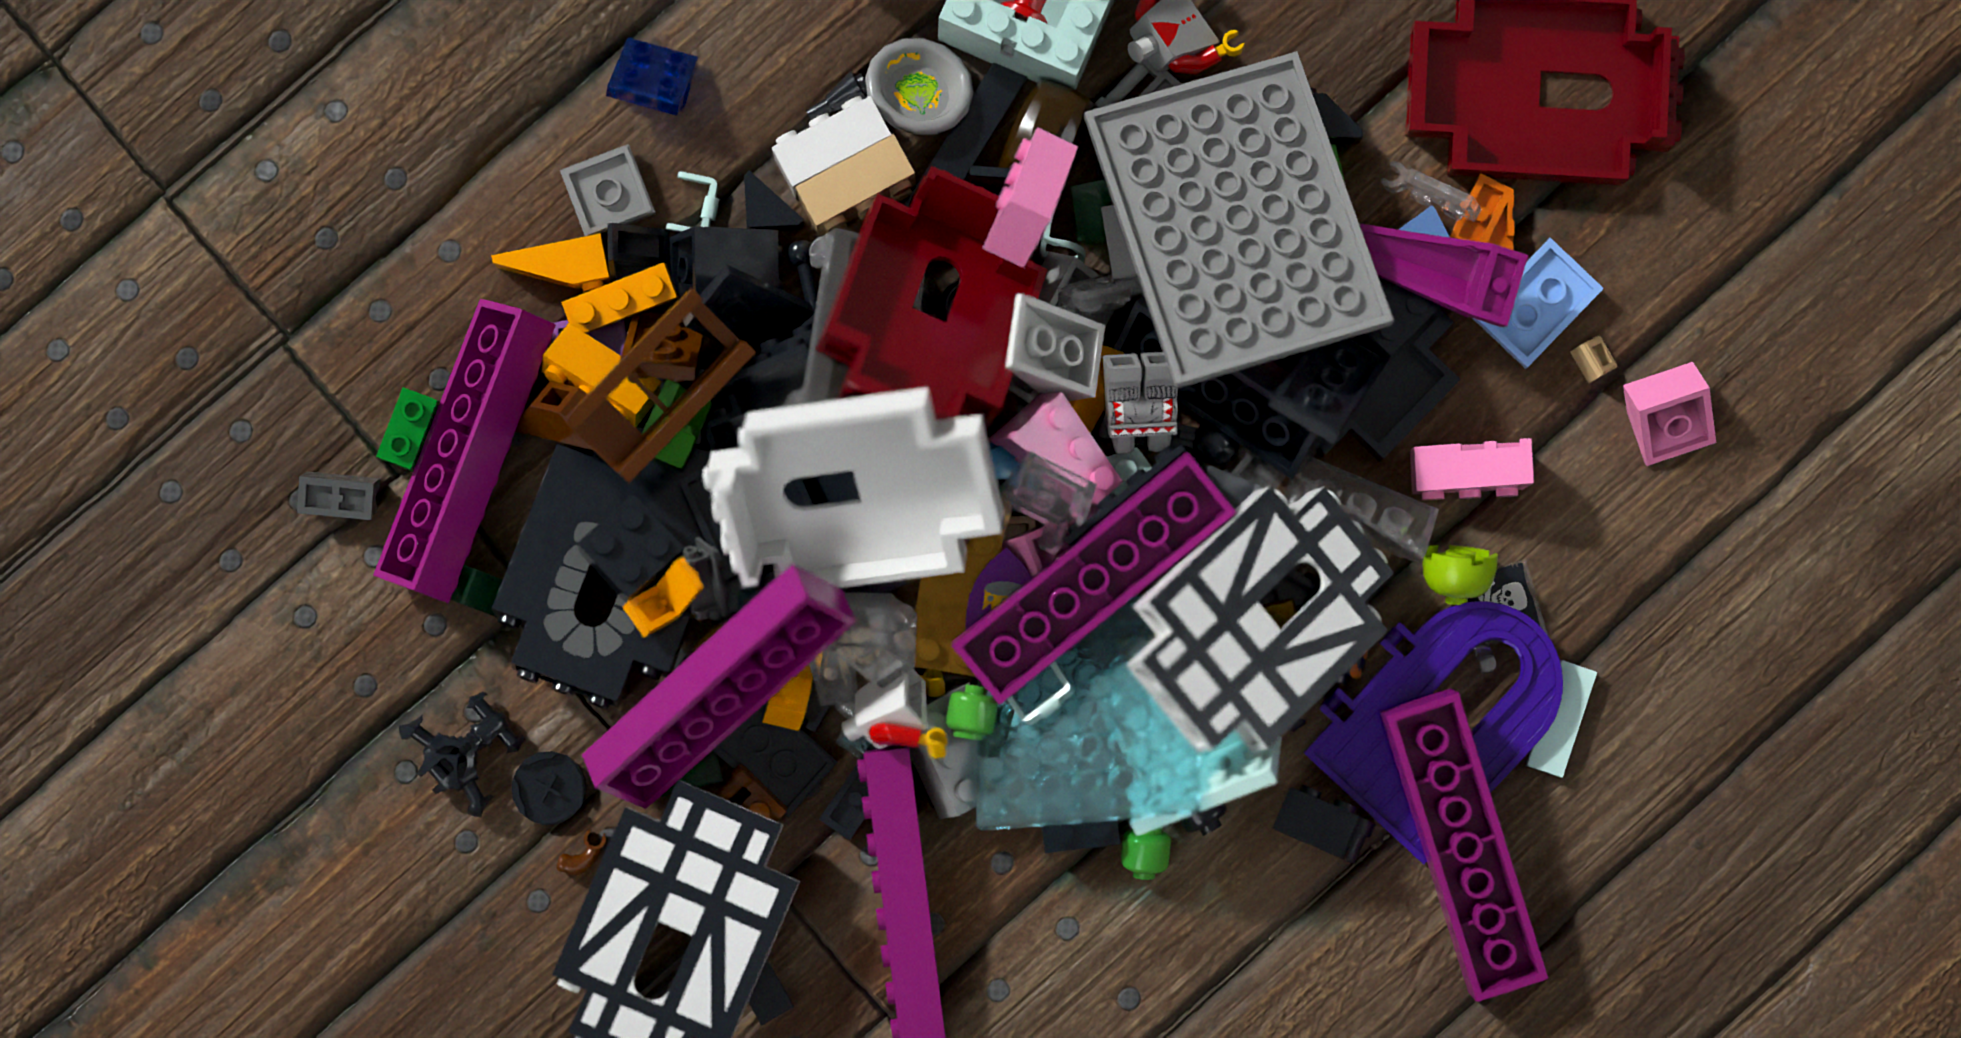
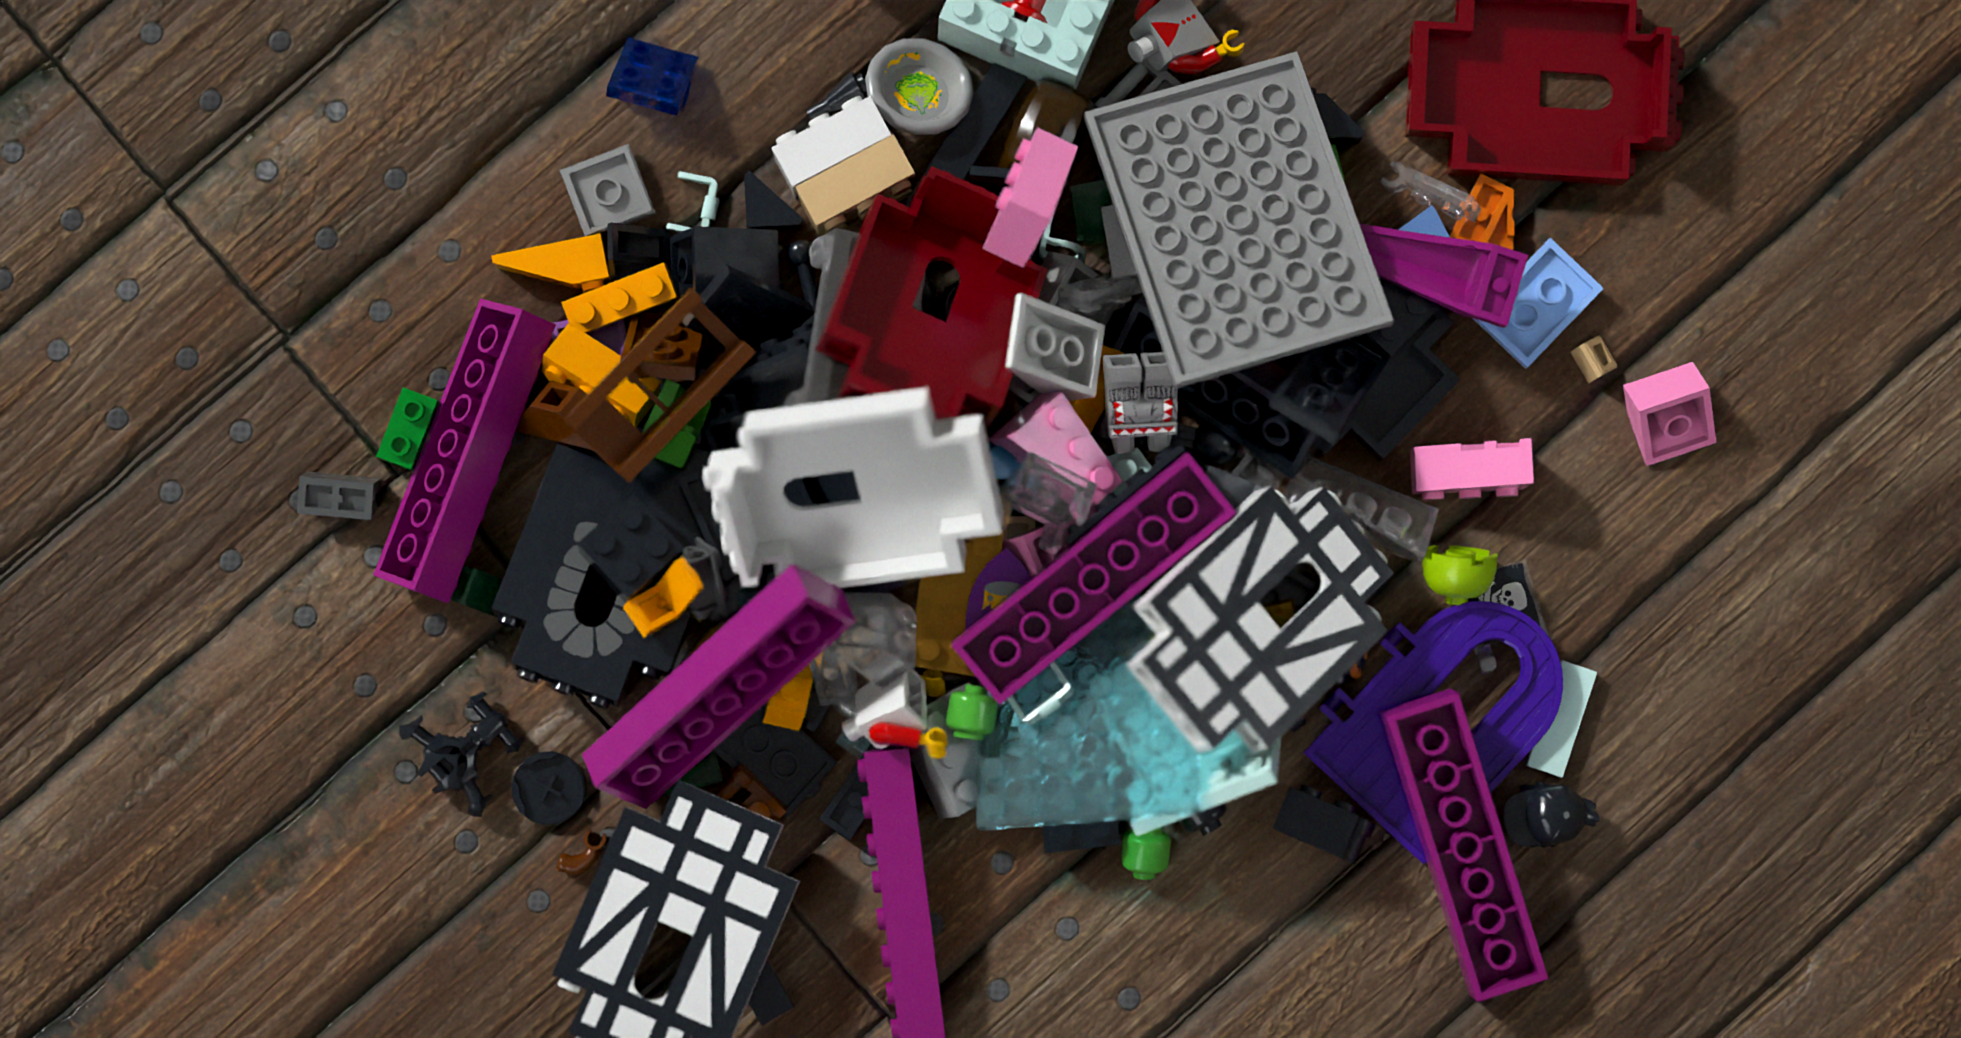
(1547, 815): none -> black hair

